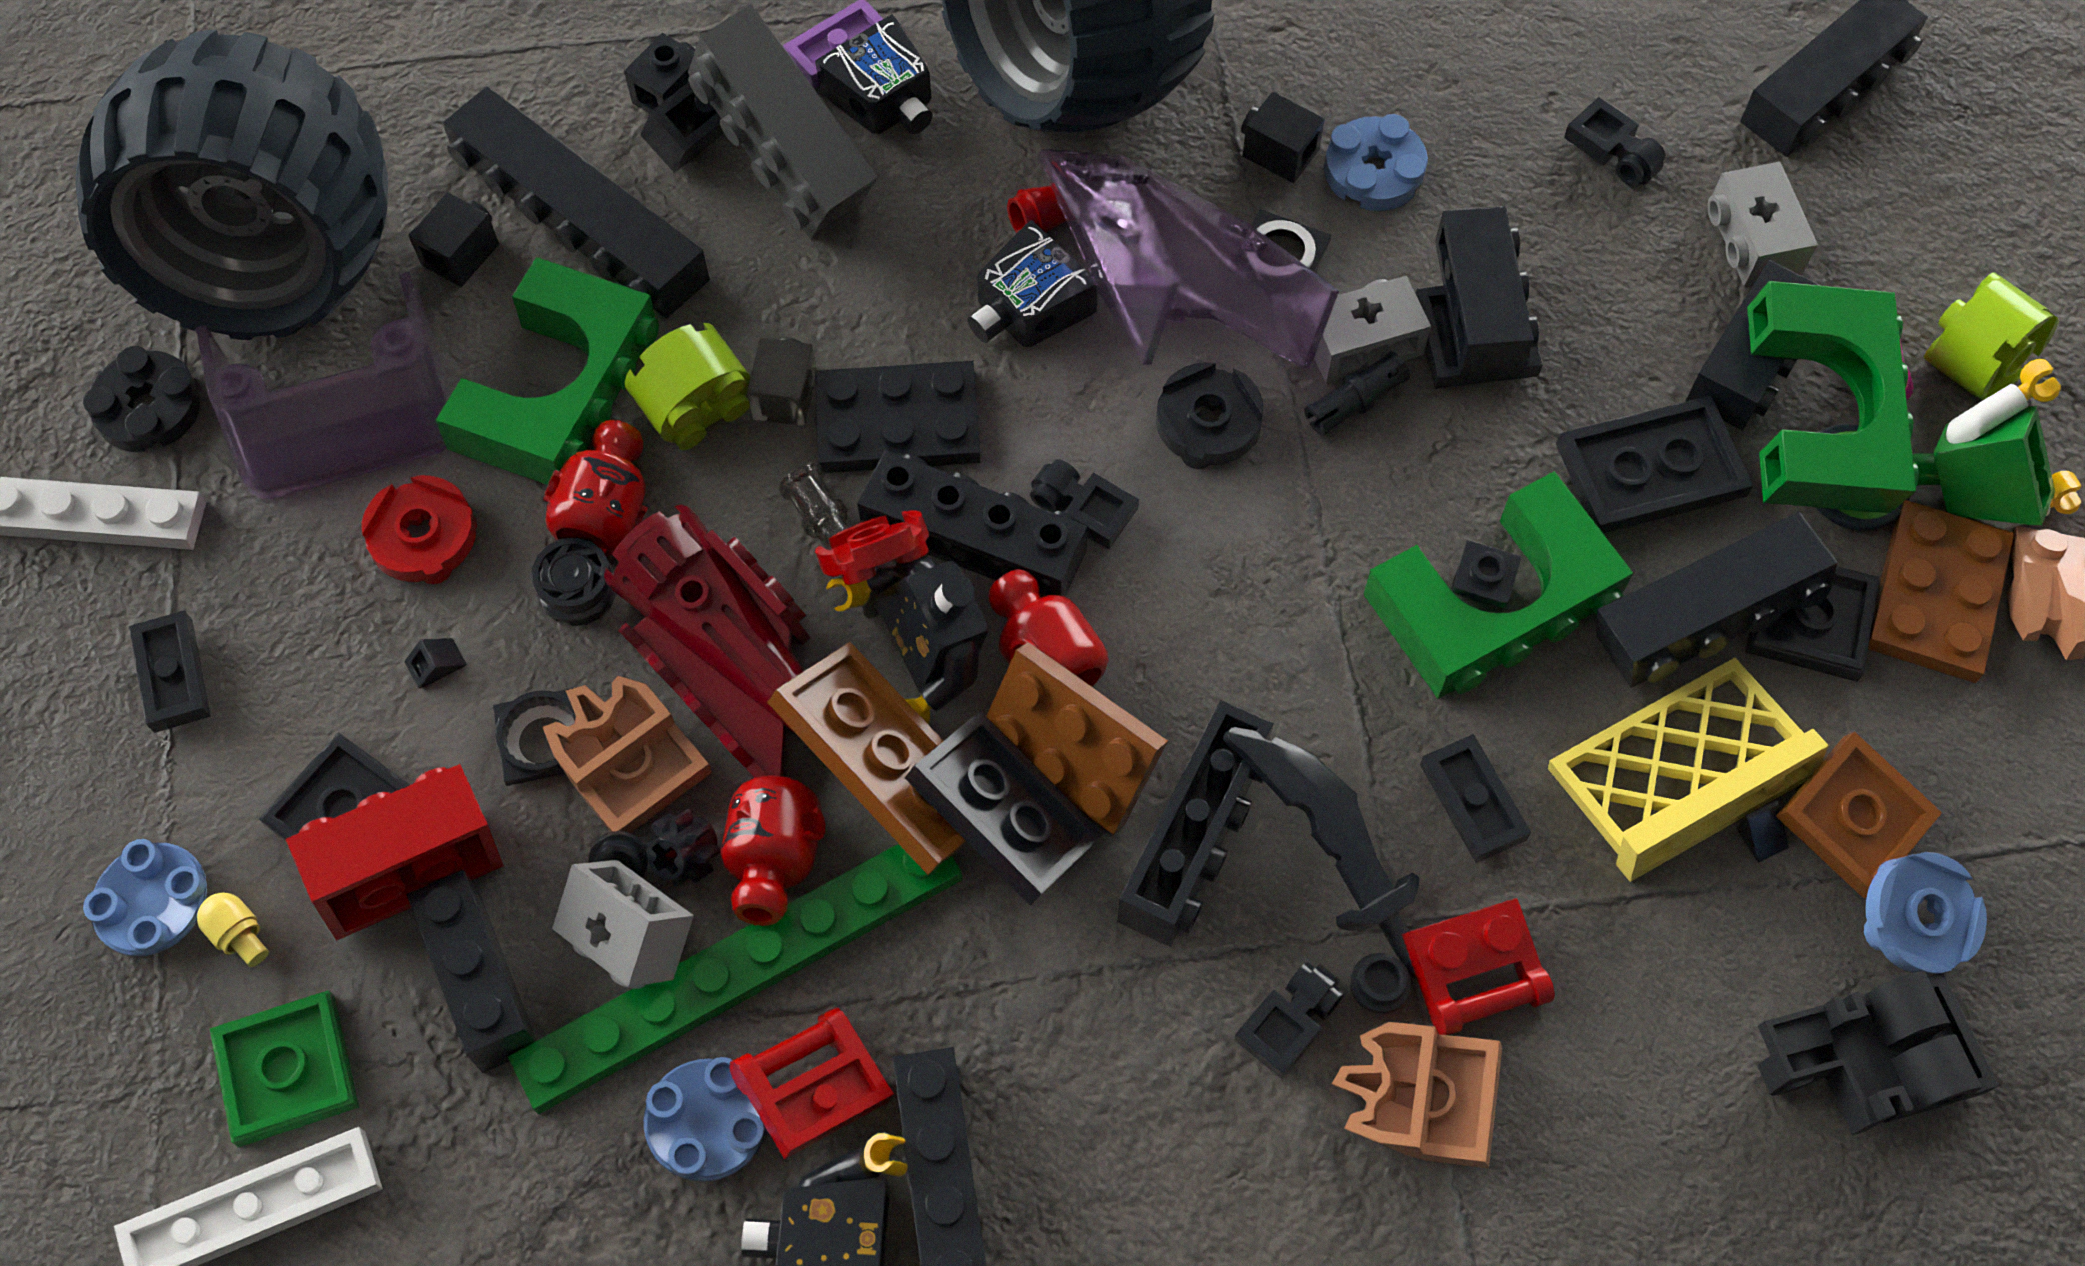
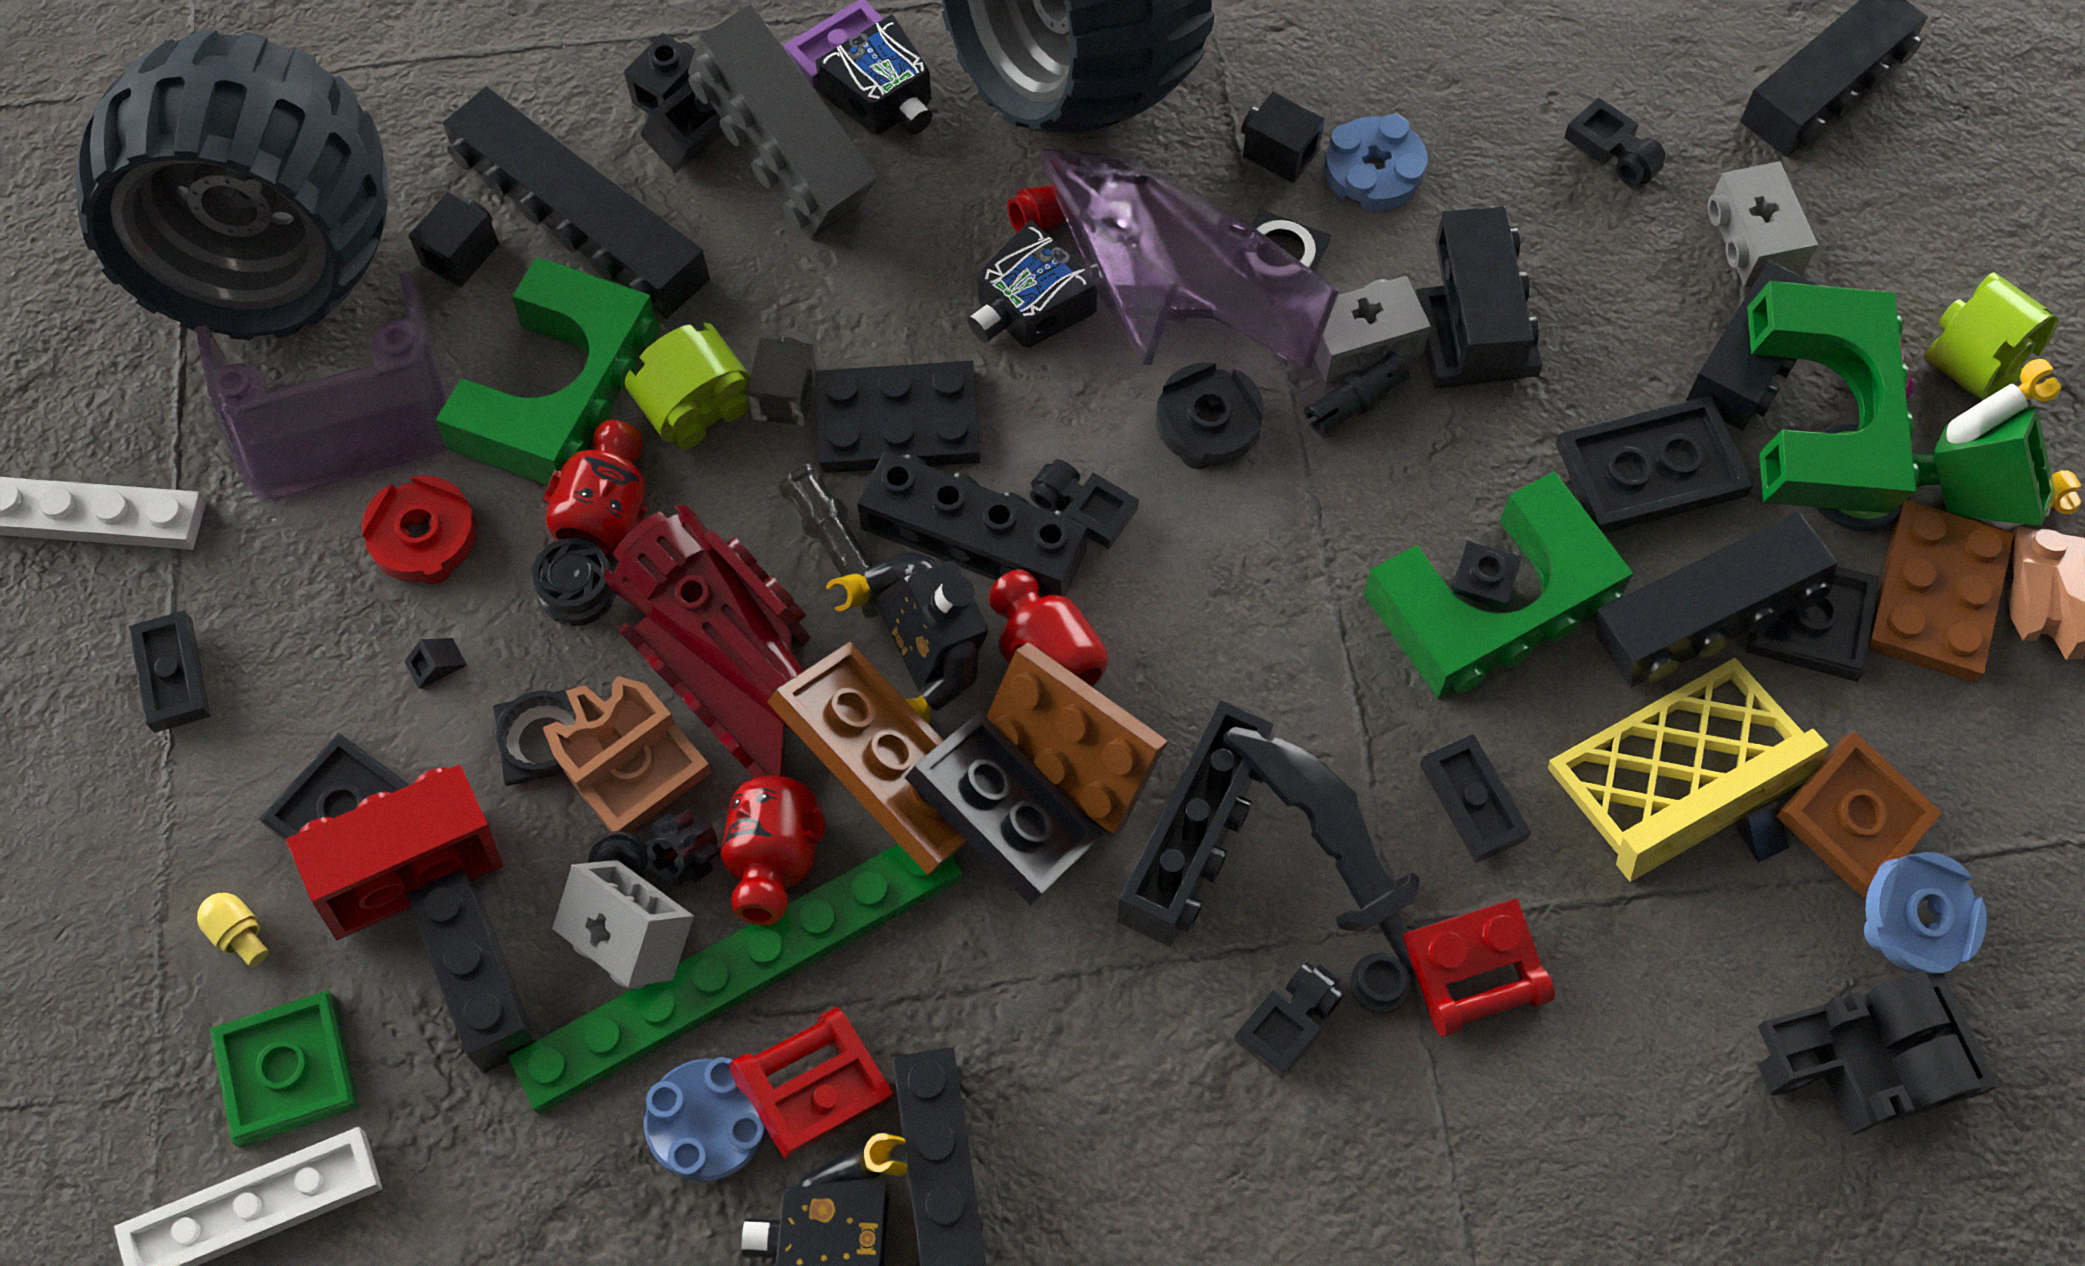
(130, 376): black plate -> none
(147, 898): medium blue dish -> none
(871, 544): red plate -> none
(1426, 1093): nougat plate -> none

